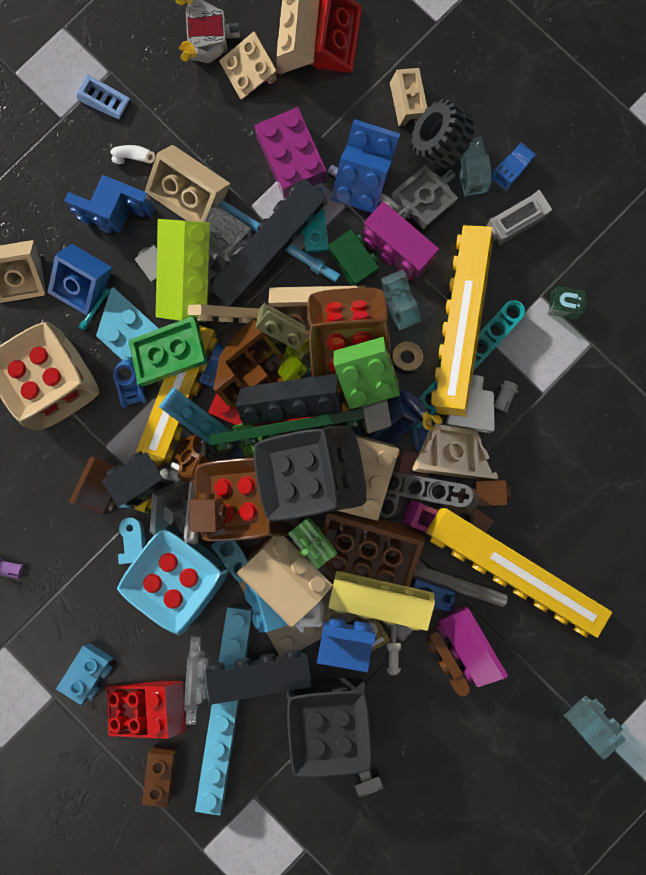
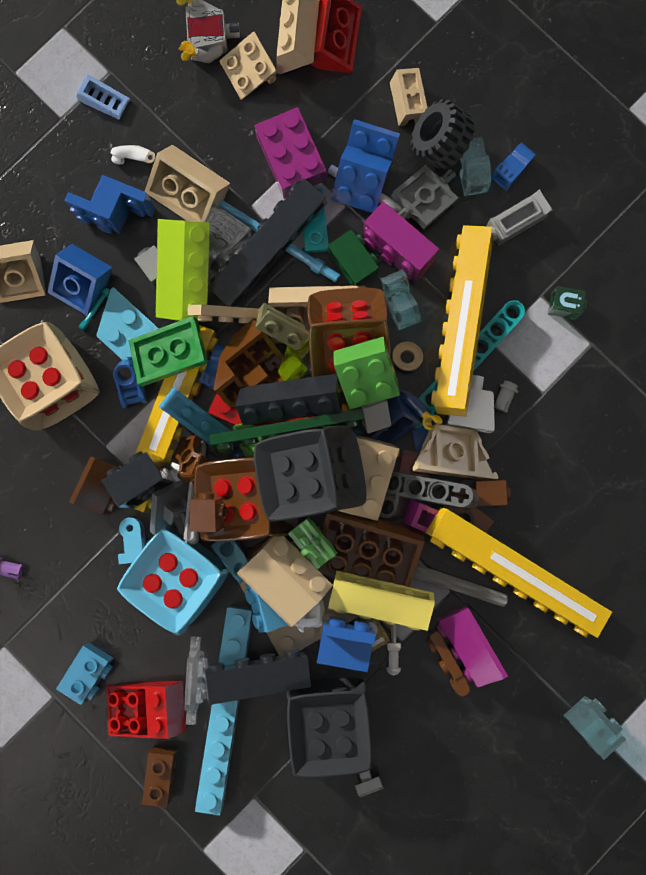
(443, 597): blue leg -> none

